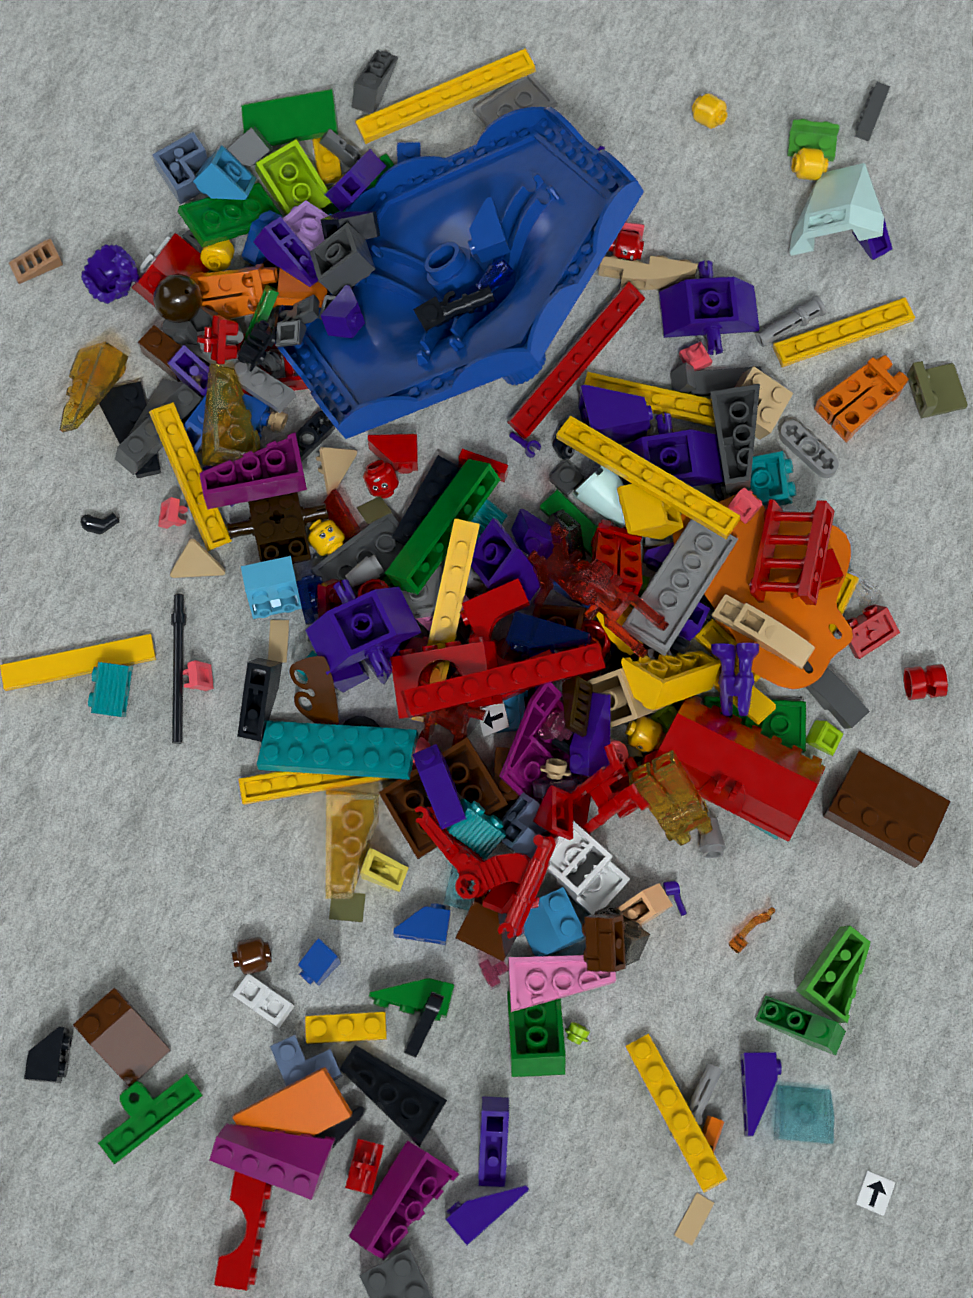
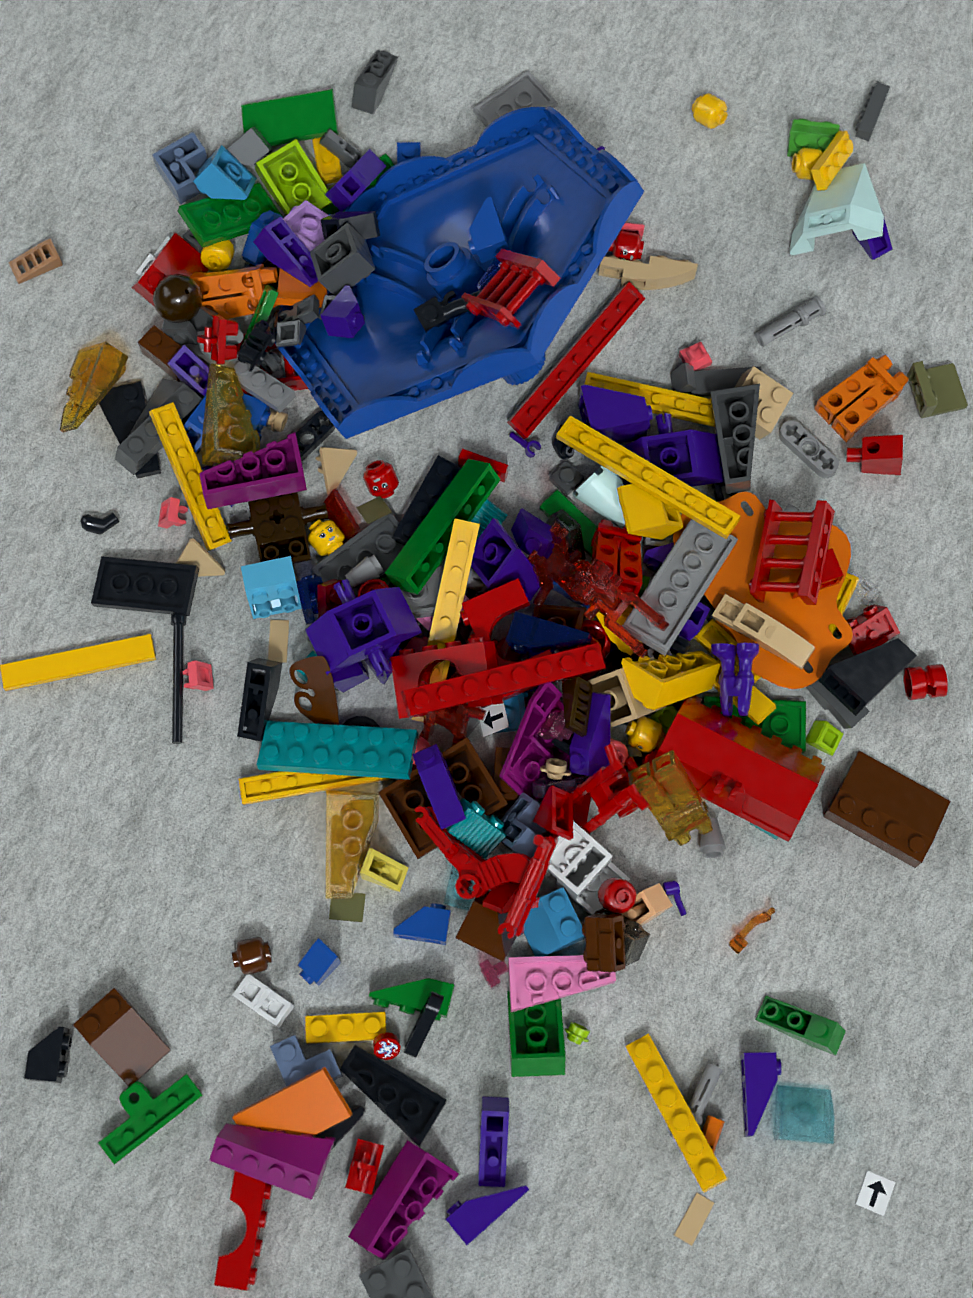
(109, 273): dark purple hair -> none
(110, 689): teal brick -> none
(145, 586): none -> black plate
(386, 1046): none -> red tile
(396, 449): red slope -> none
(445, 96): yellow plate -> none
(510, 287): none -> red fence
(617, 895): none -> red head
(708, 308): dark purple slope -> none
(745, 505): coral tile -> none
(771, 478): teal plate -> none
(832, 160): none -> yellow plate
(835, 974): bright green wedge -> none
(843, 332): yellow tile -> none
(865, 675): none -> black slope
(879, 454): none -> red torso

